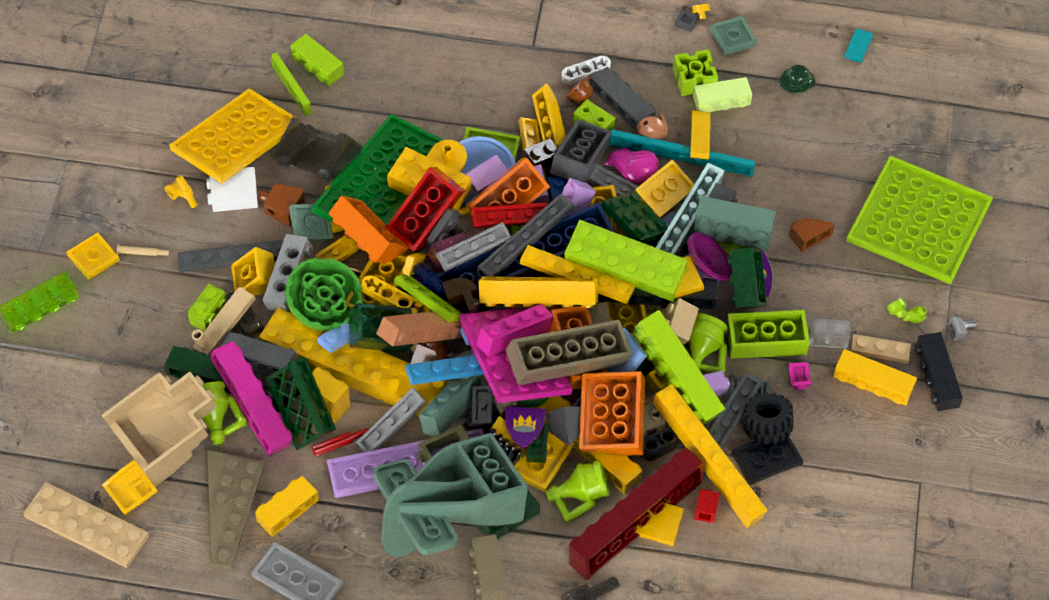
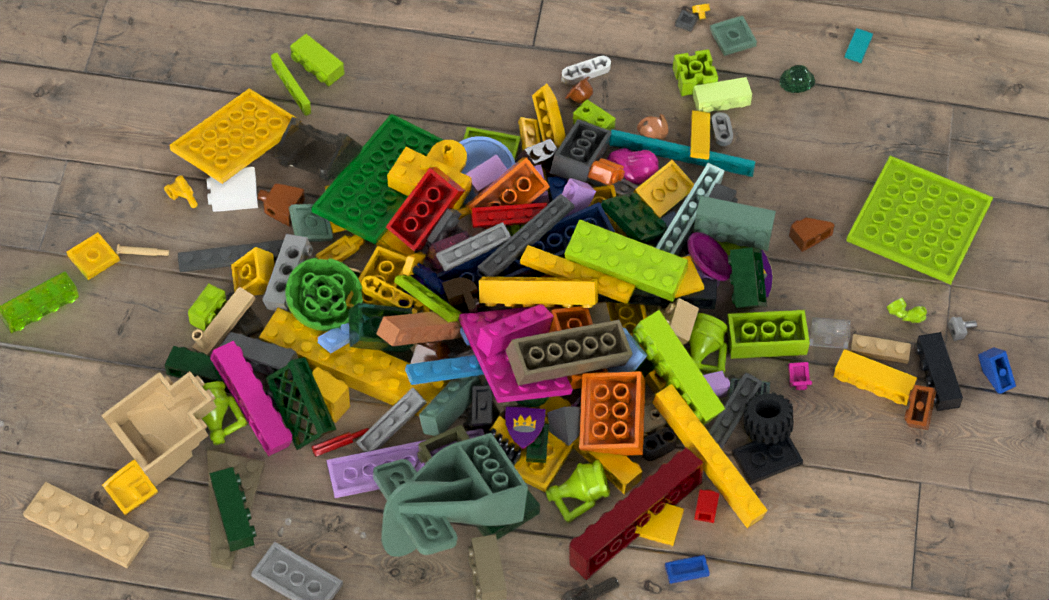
(232, 509): none -> dark green brick
(286, 505): yellow brick -> none
(367, 230): orange slope -> none
(606, 172): none -> orange brick
(621, 97): dark grey brick -> none
(687, 569): none -> blue tile
(723, 130): none -> light grey plate
(921, 407): none -> dark orange brick
(997, 369): none -> blue slope

